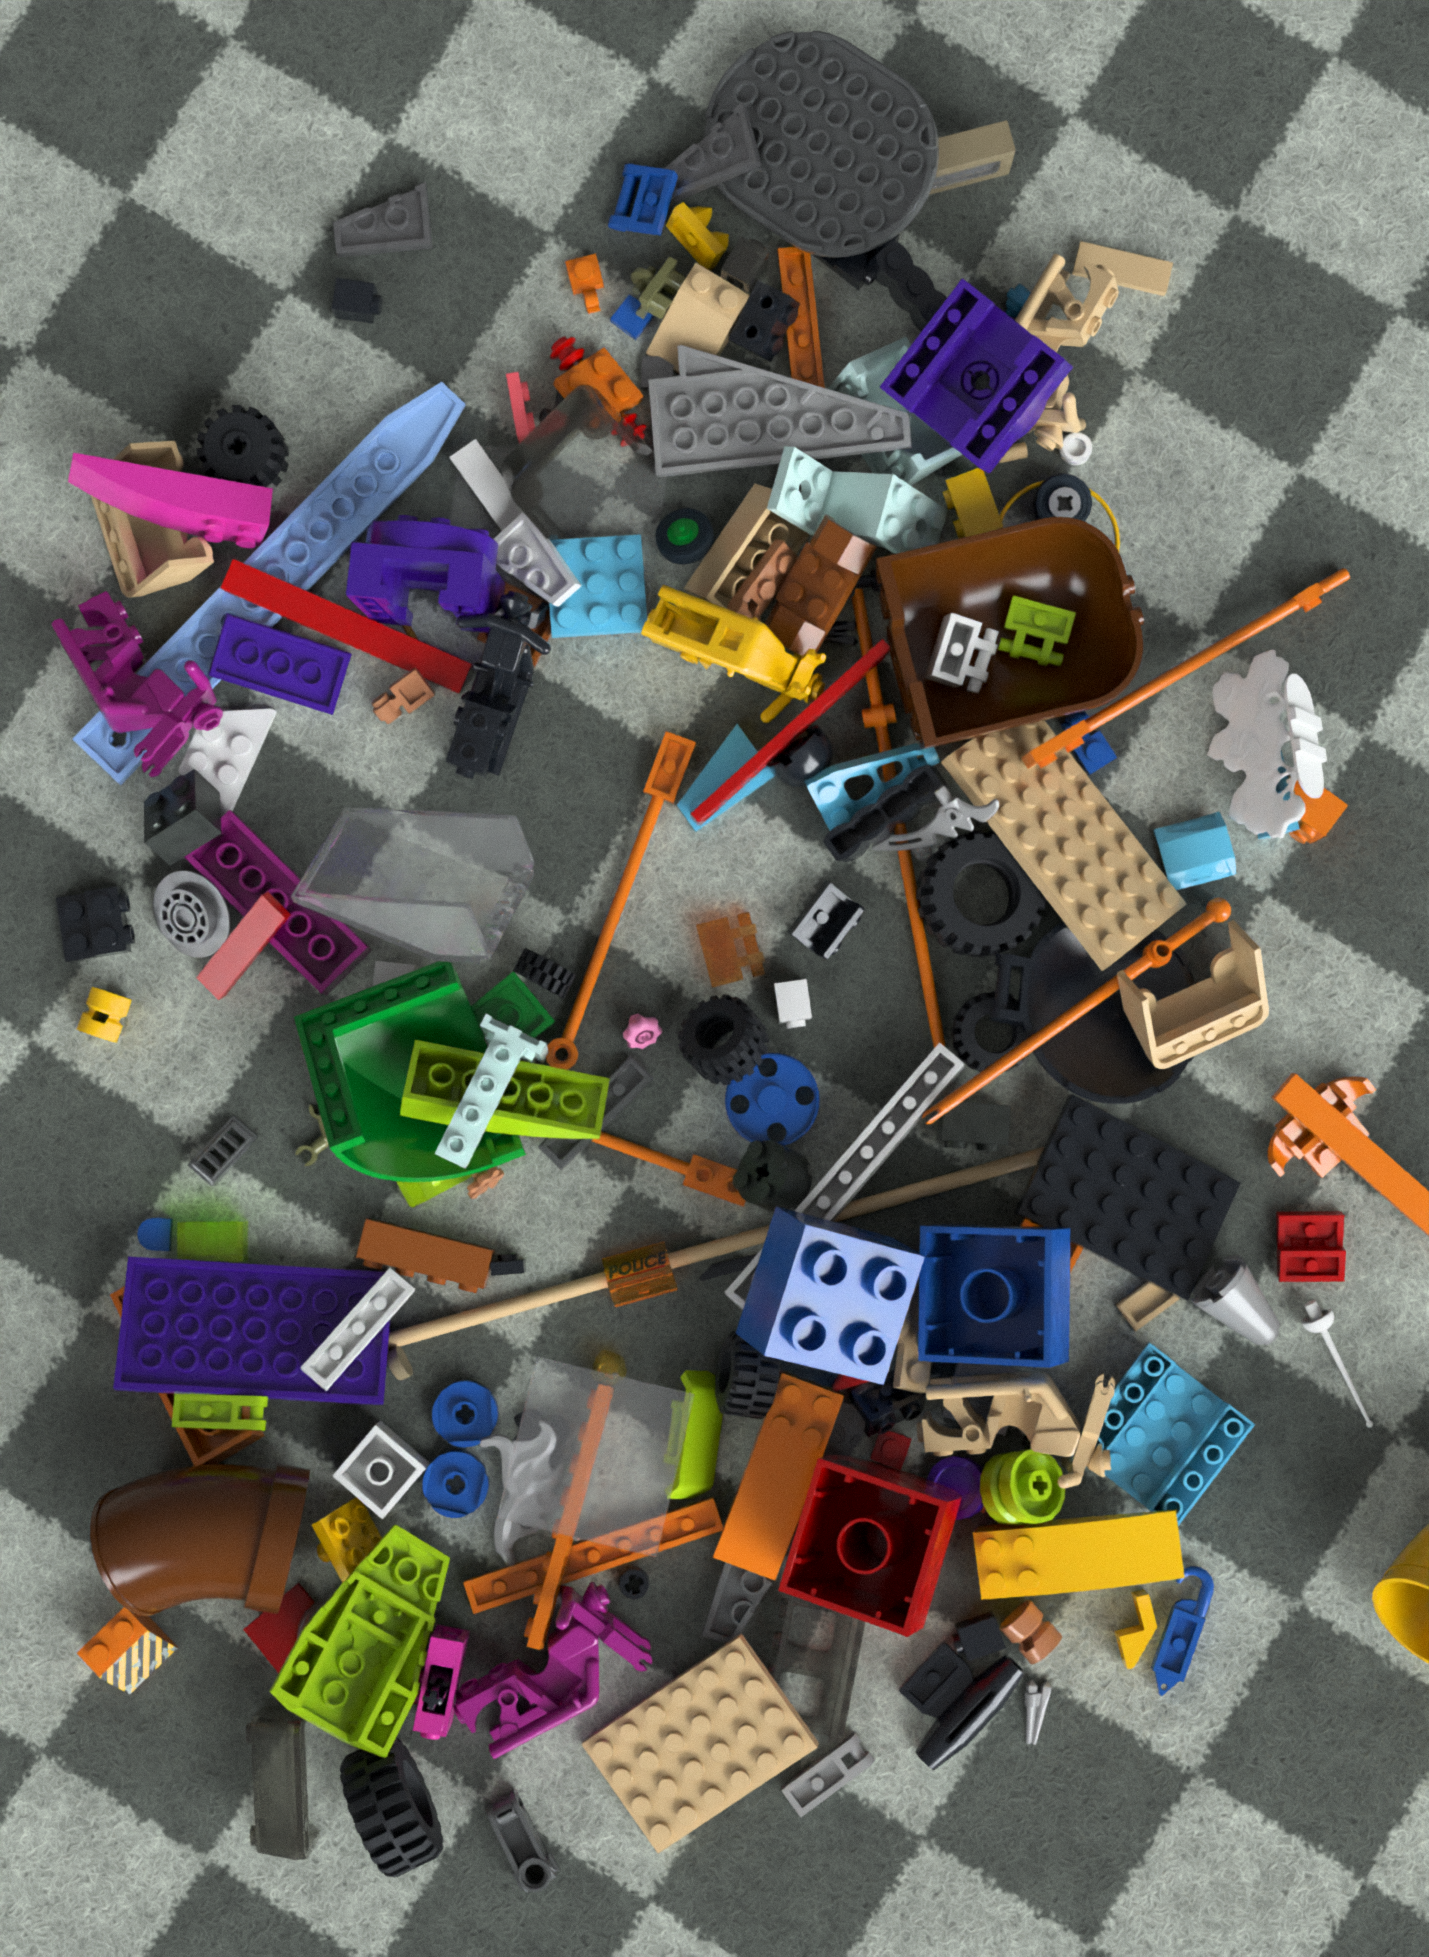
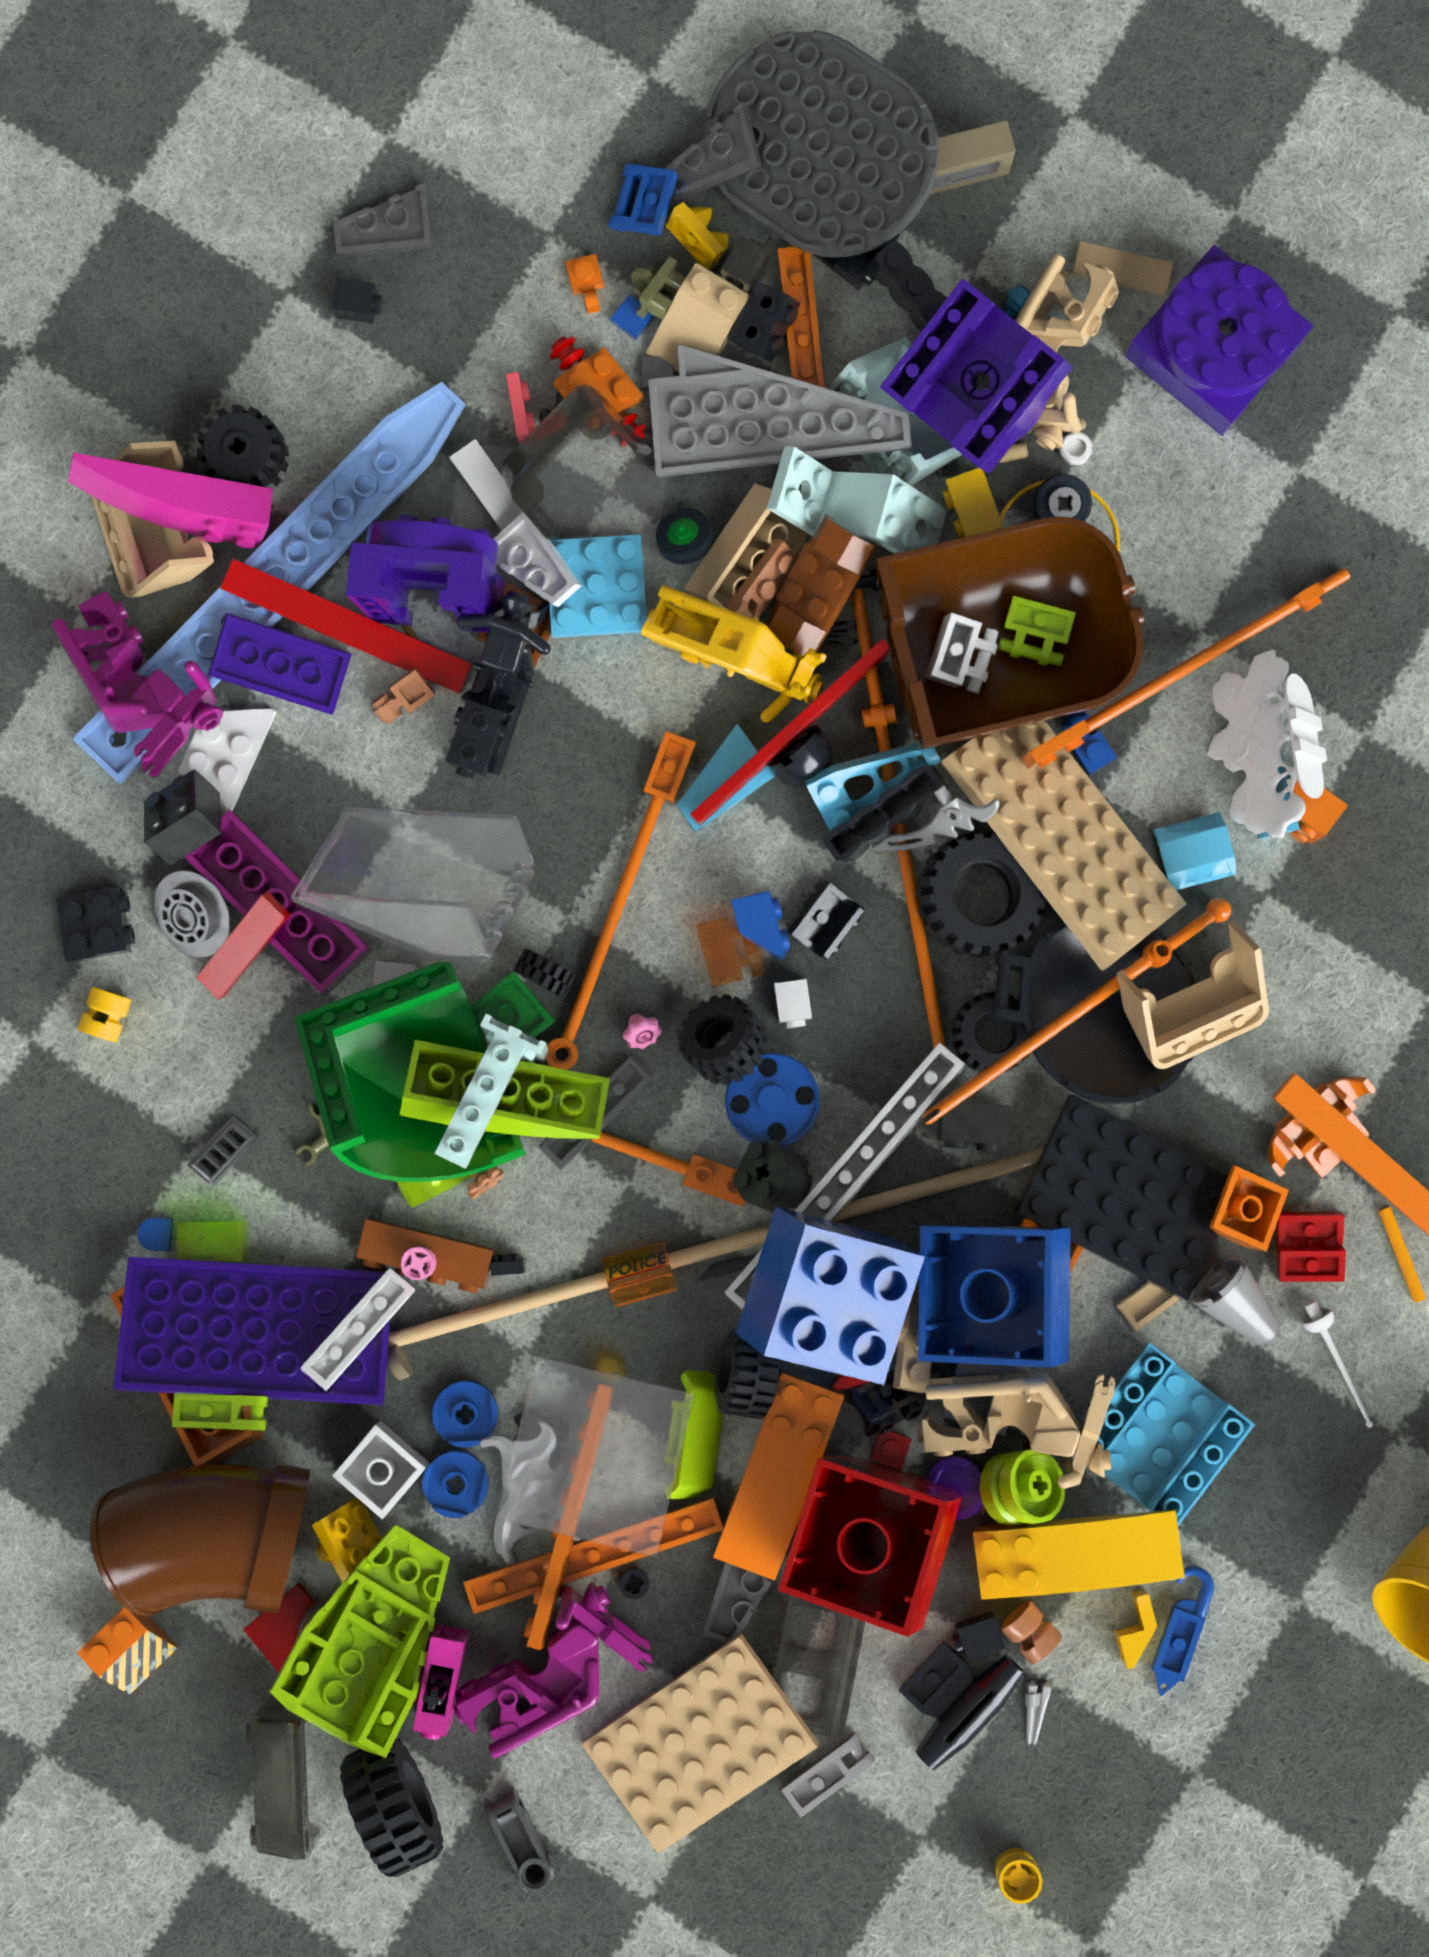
(413, 1266): none -> bright pink wheel
(758, 923): none -> blue slope
(1018, 1875): none -> yellow wheel
(1200, 364): none -> dark purple piece
(1248, 1209): none -> orange slope
(1402, 1254): none -> light orange bar

